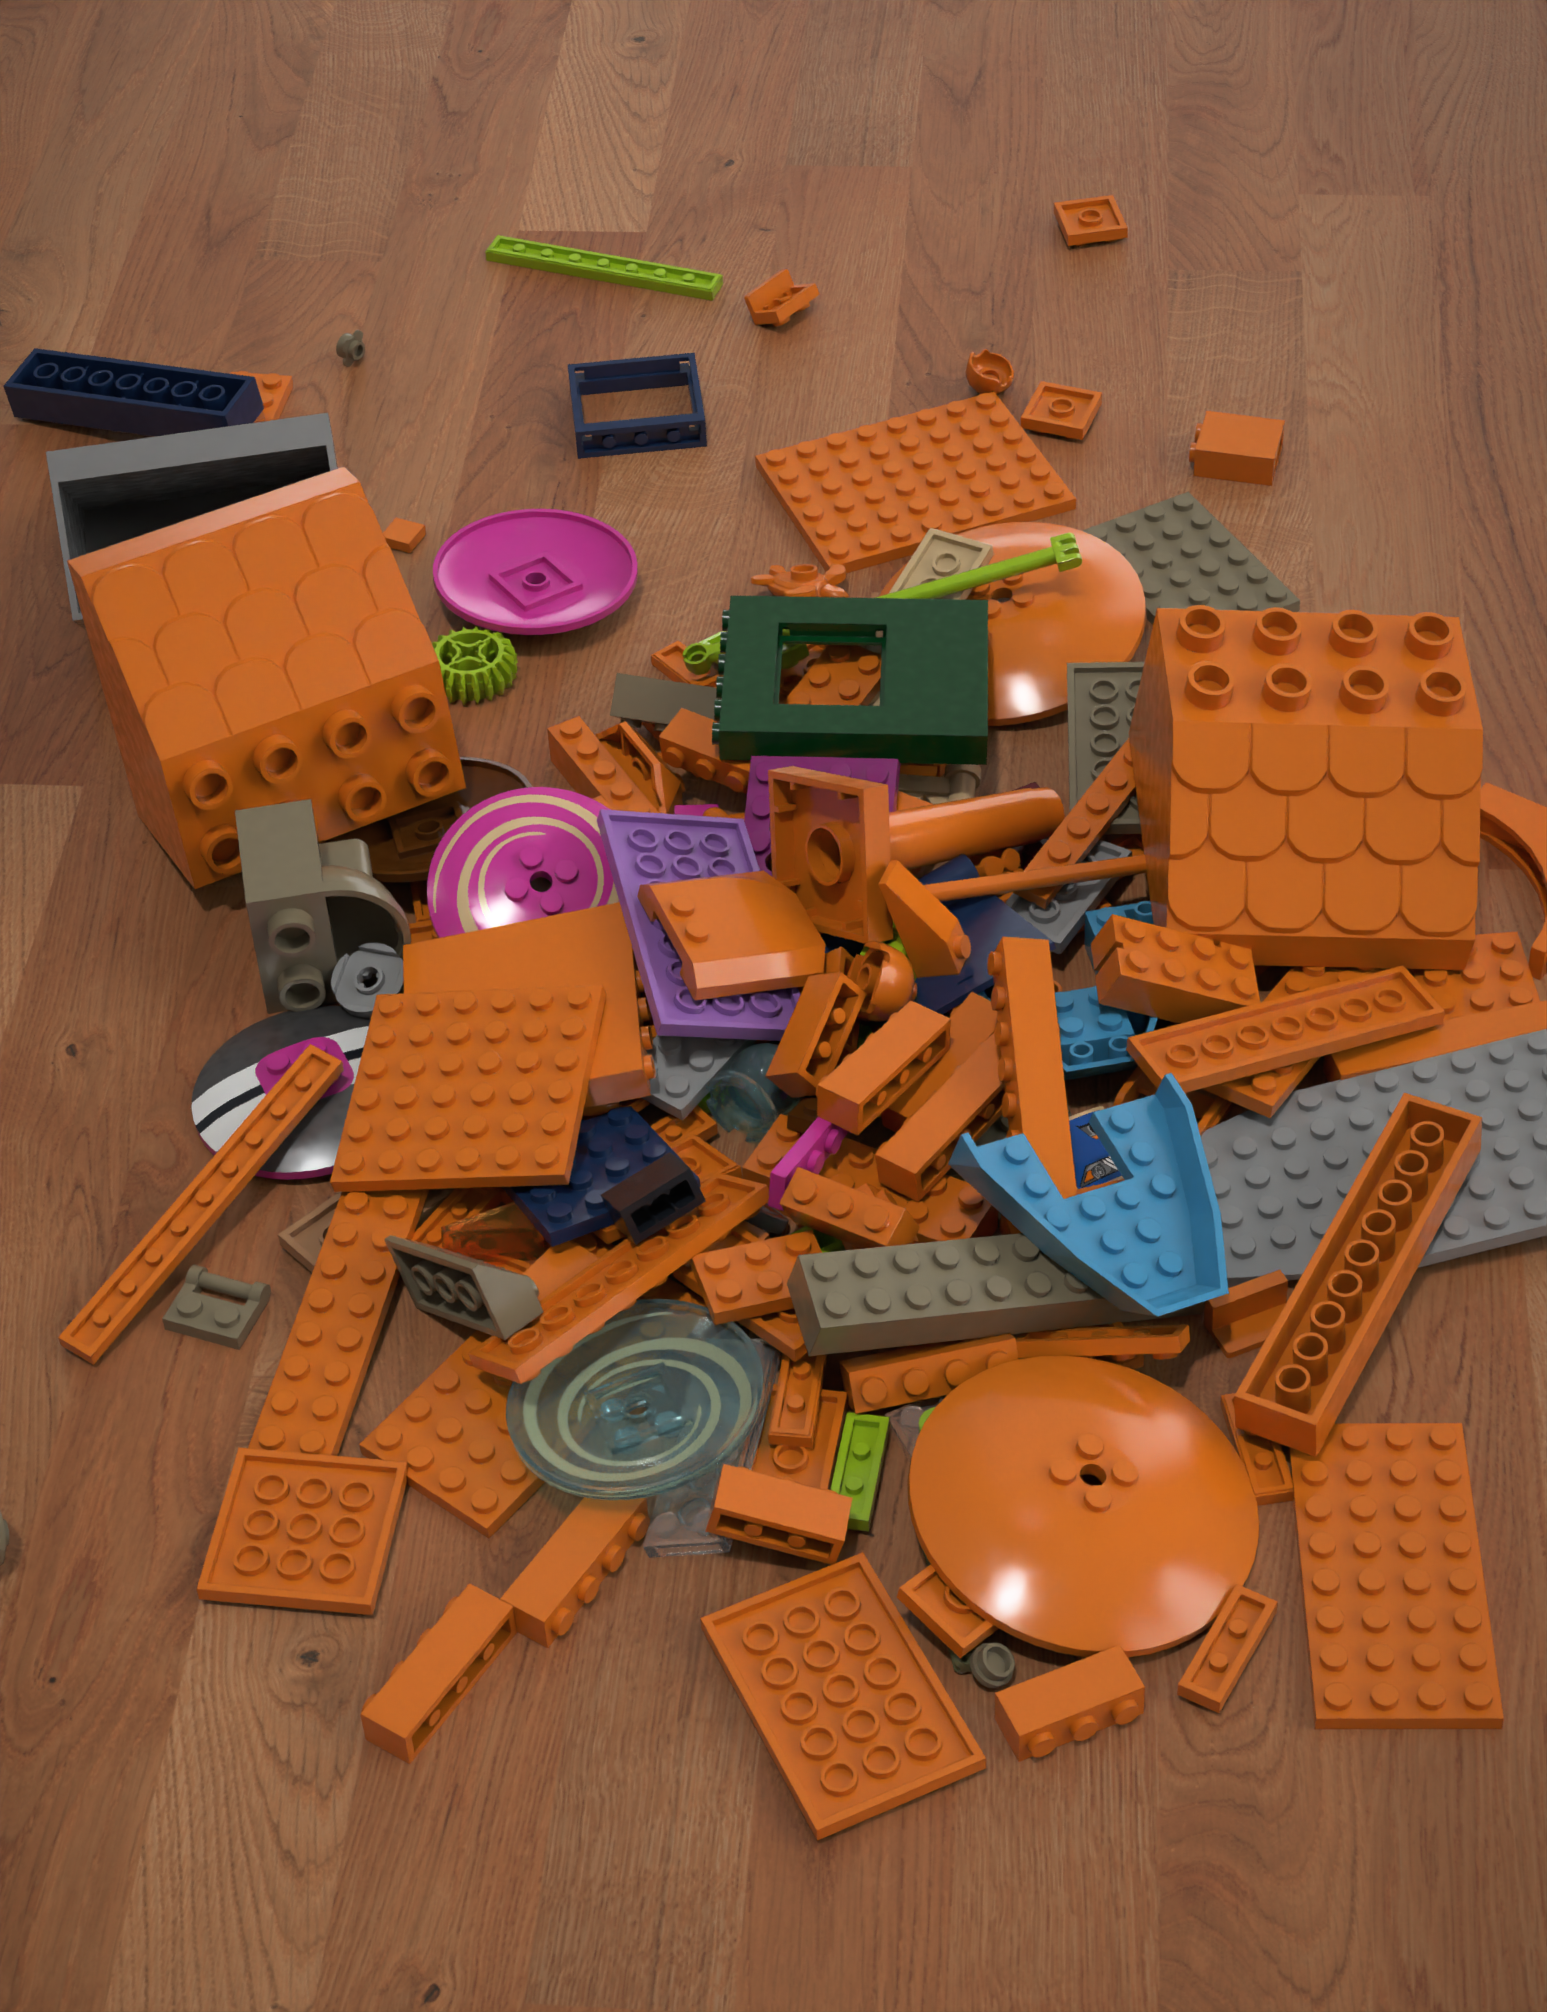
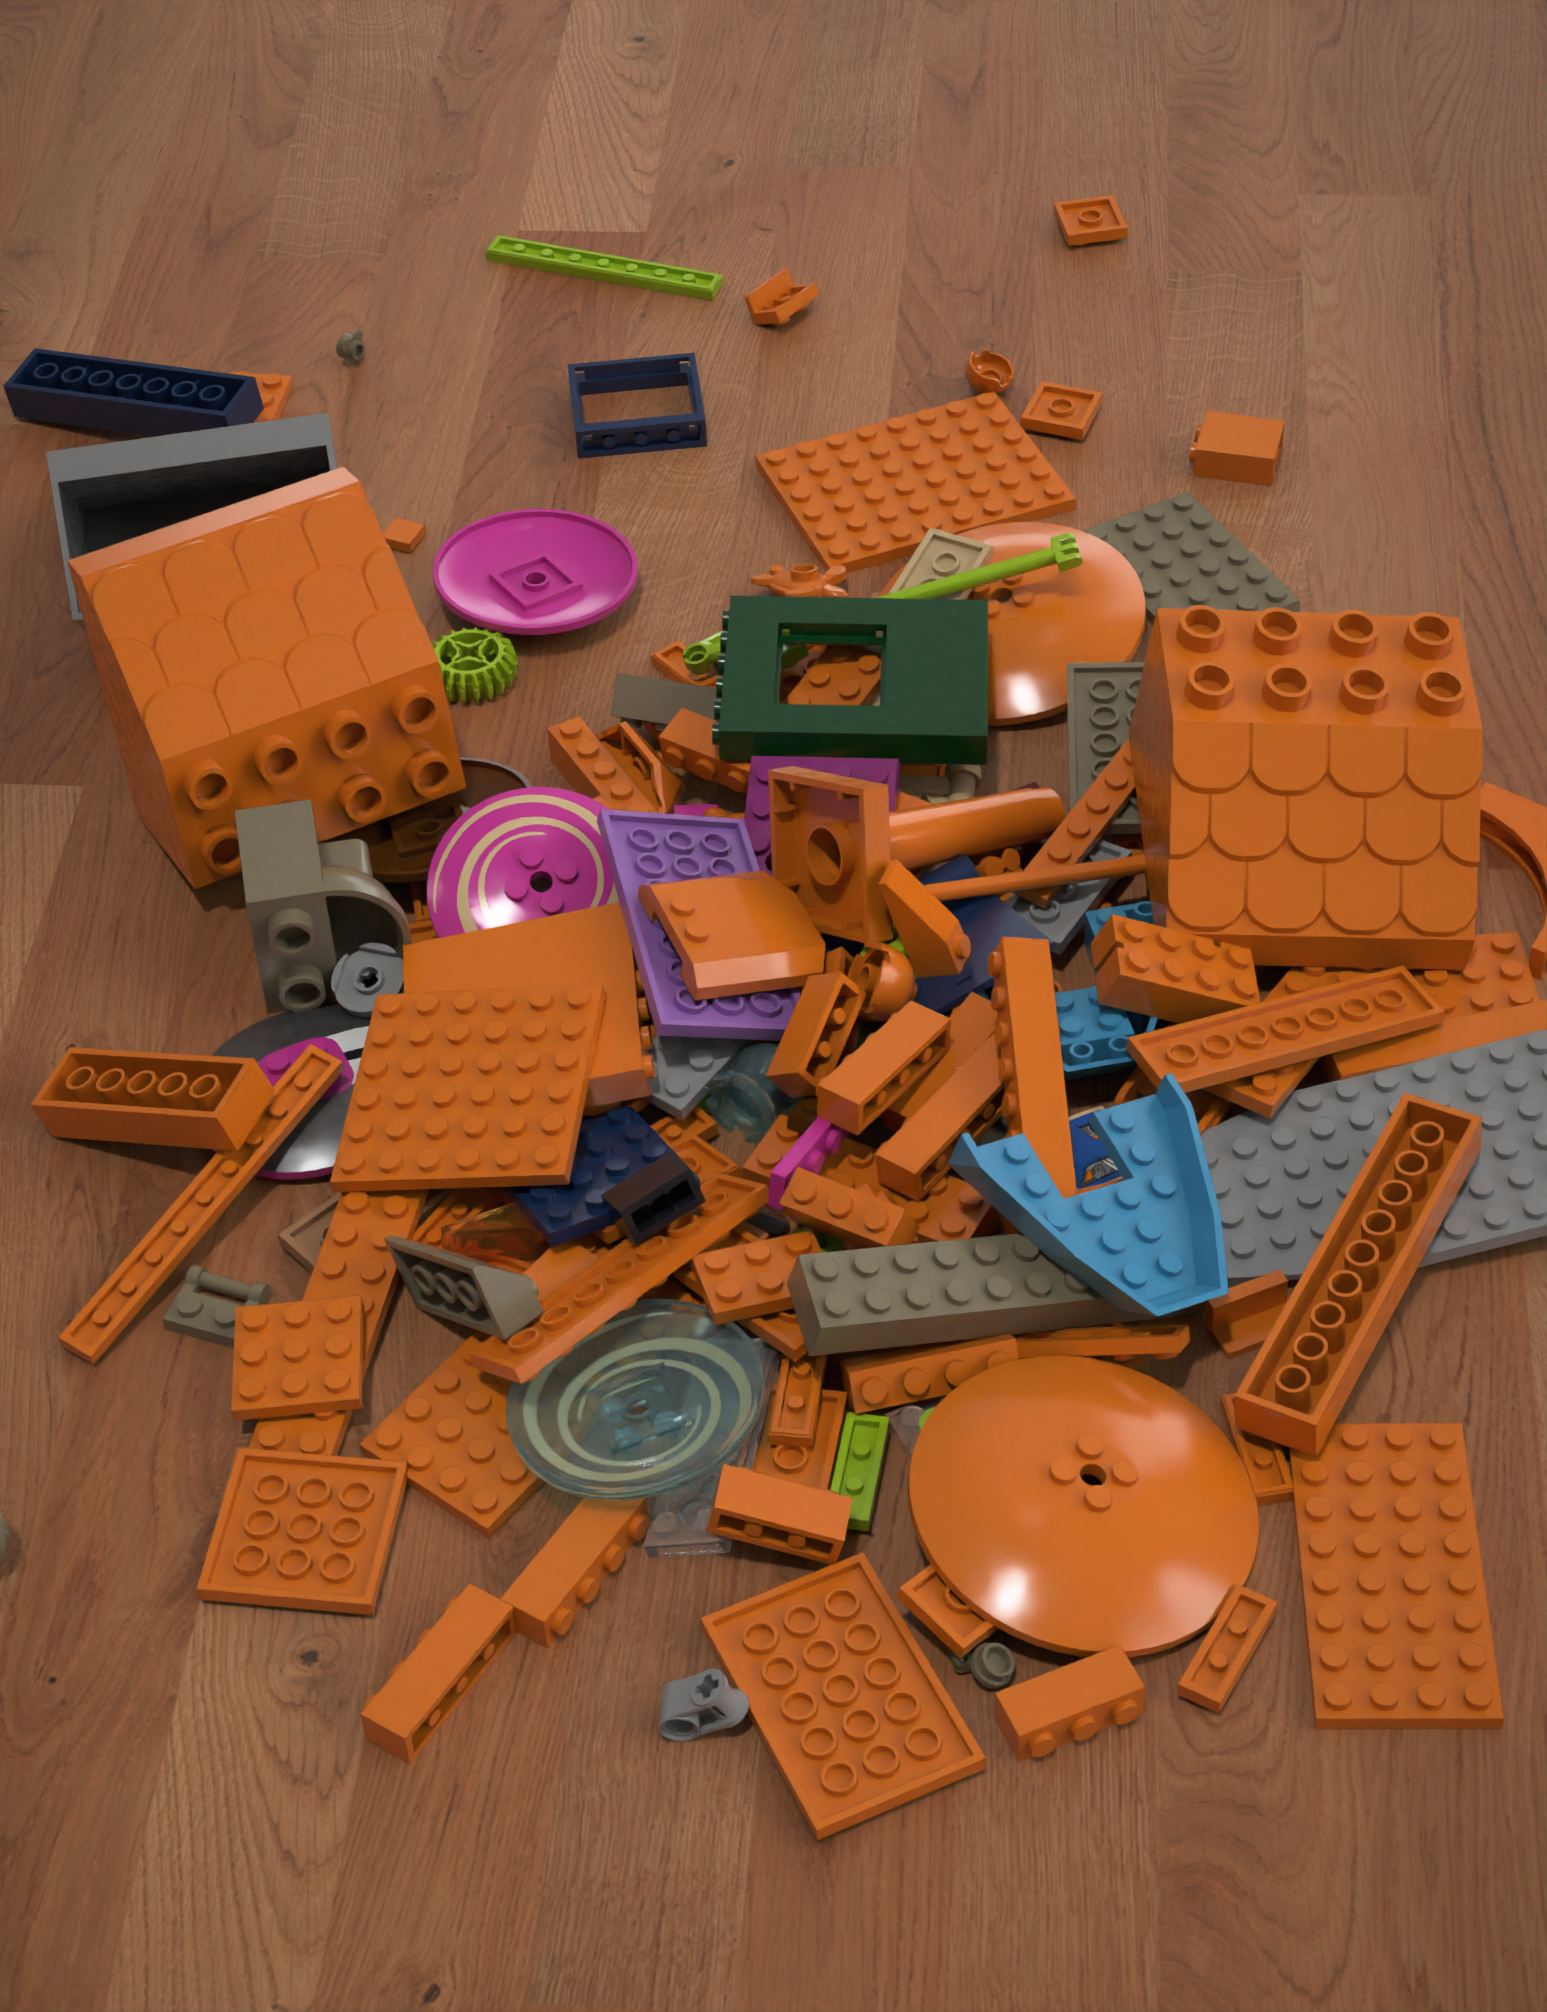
(153, 1098): none -> orange brick
(297, 1358): none -> orange plate
(700, 1706): none -> light grey piece

